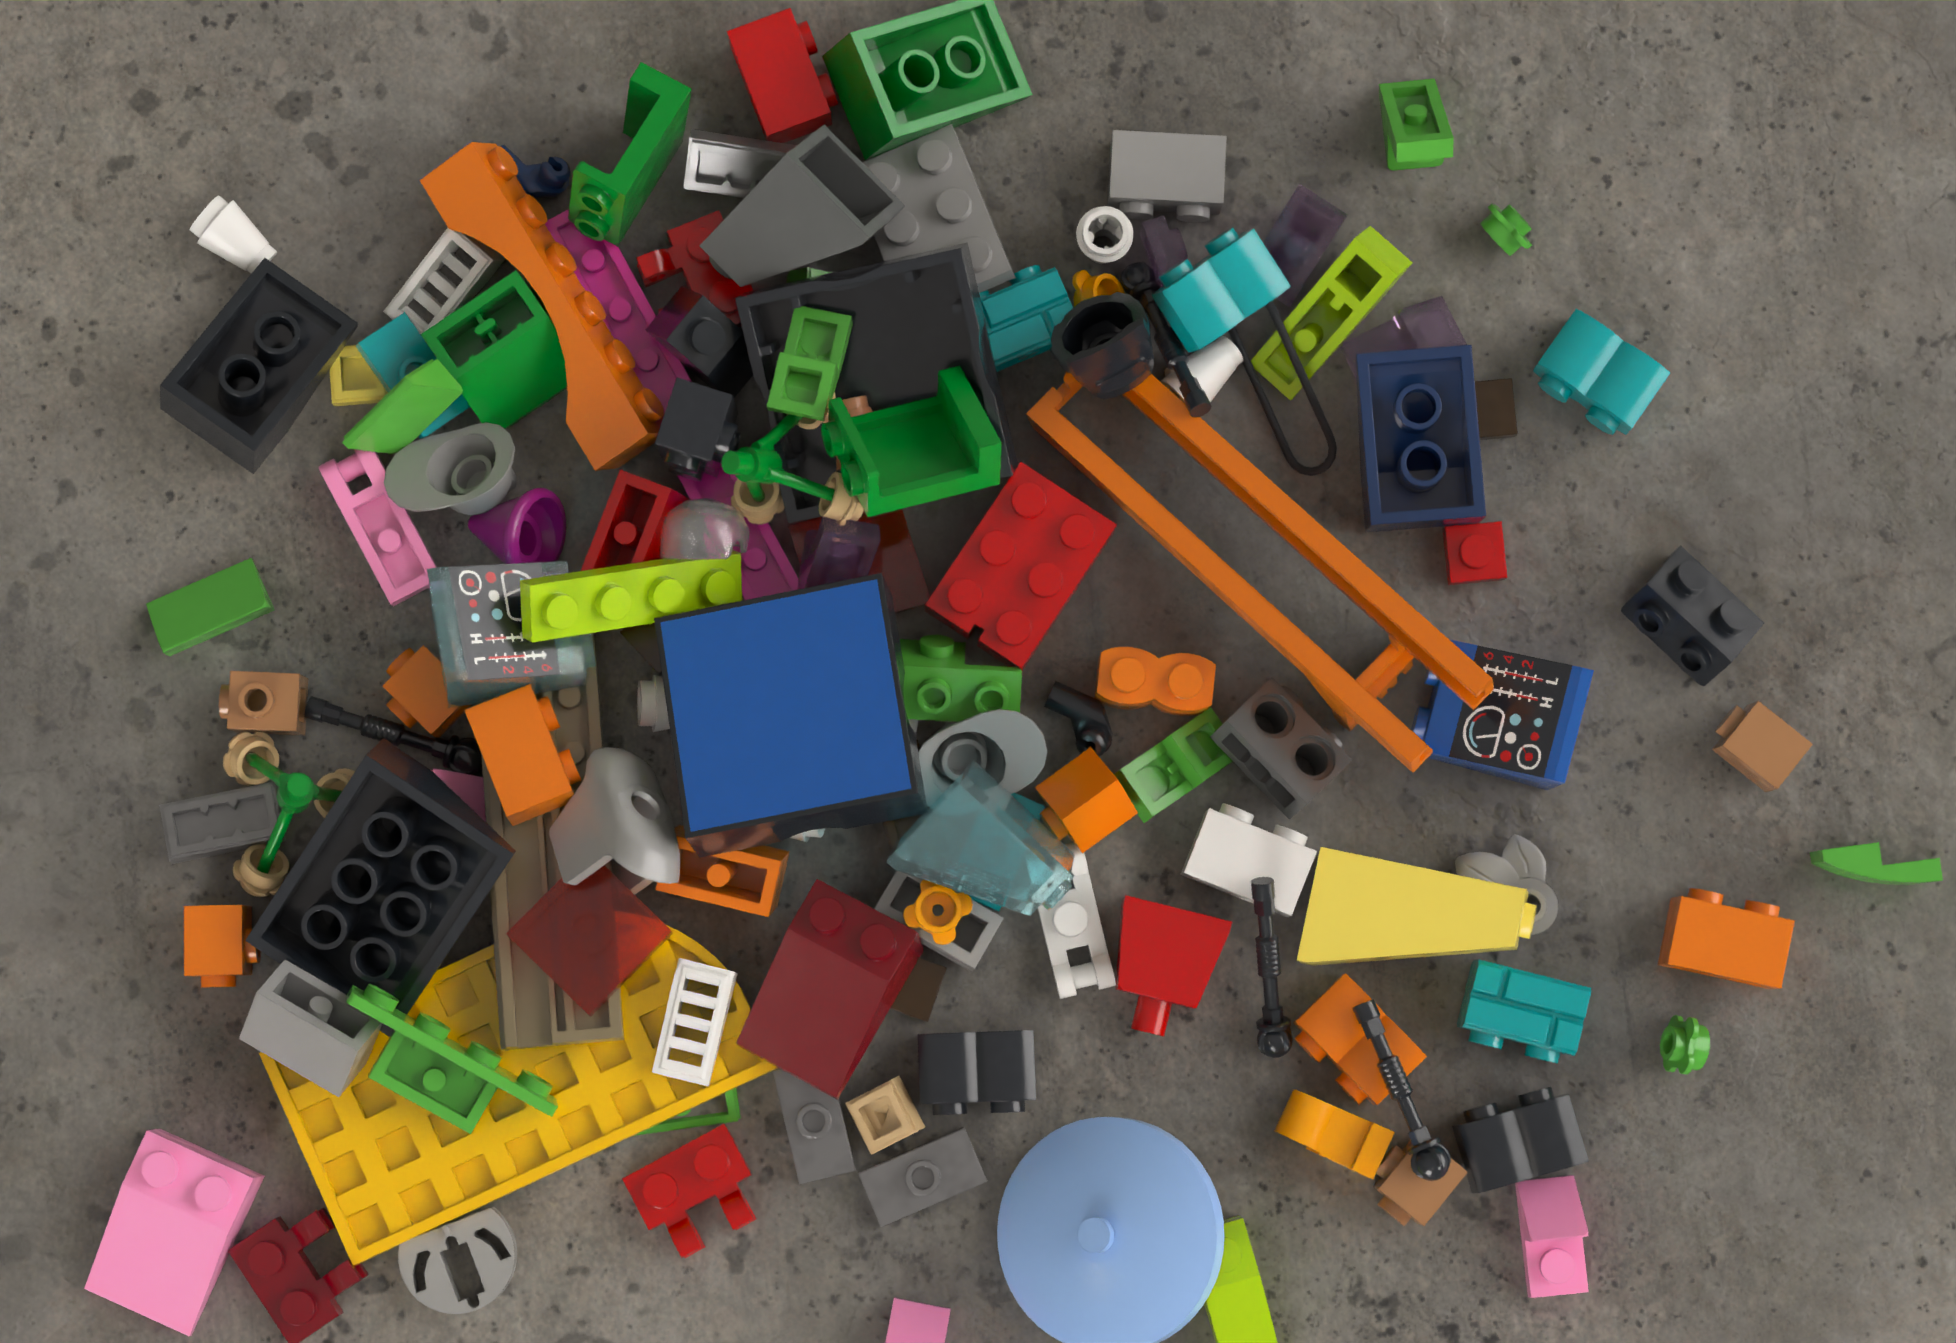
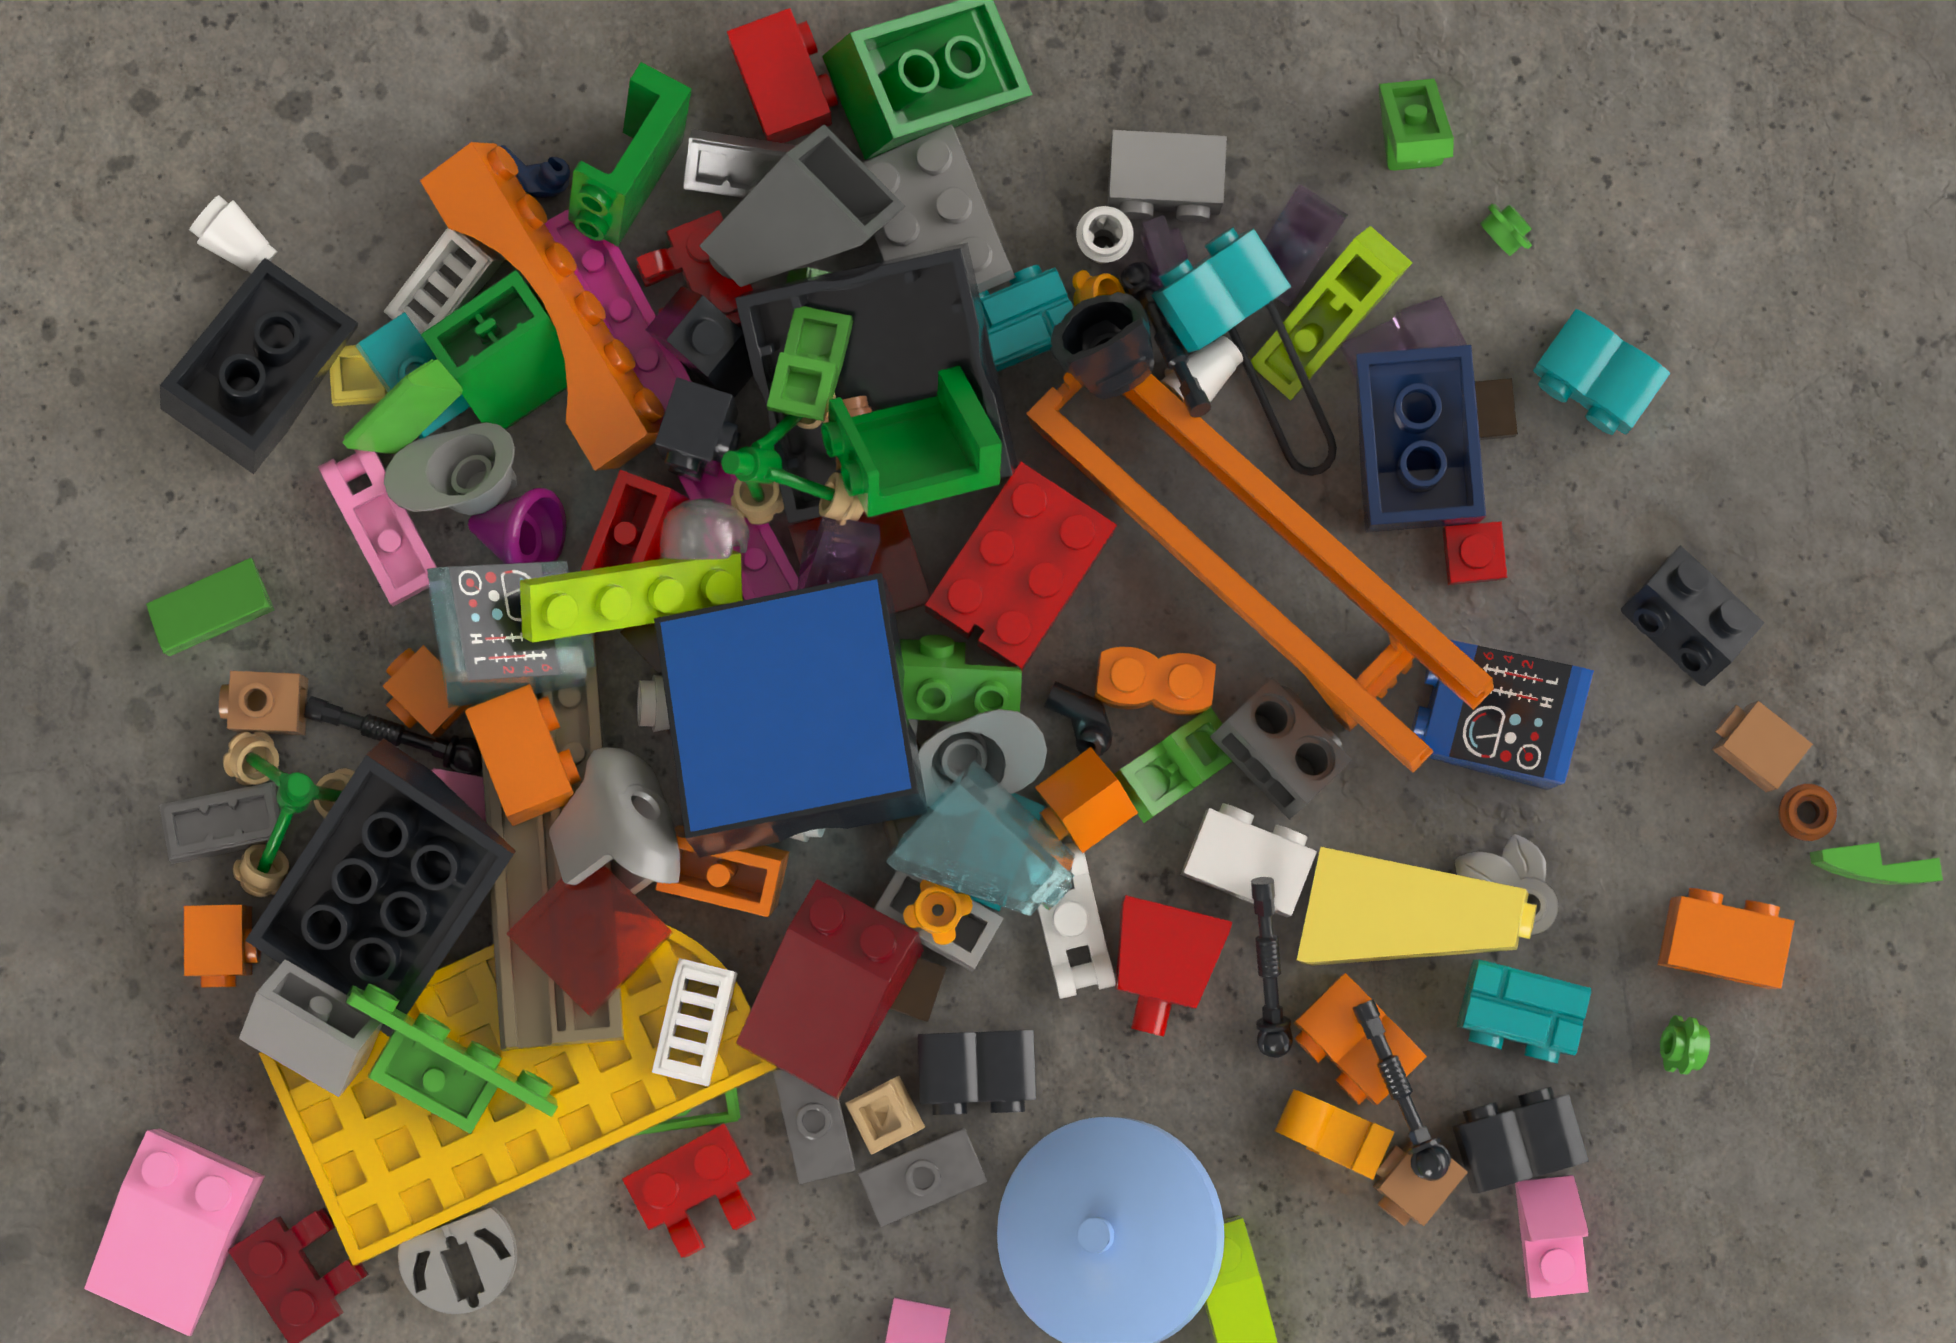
(1824, 807): none -> dark orange plate

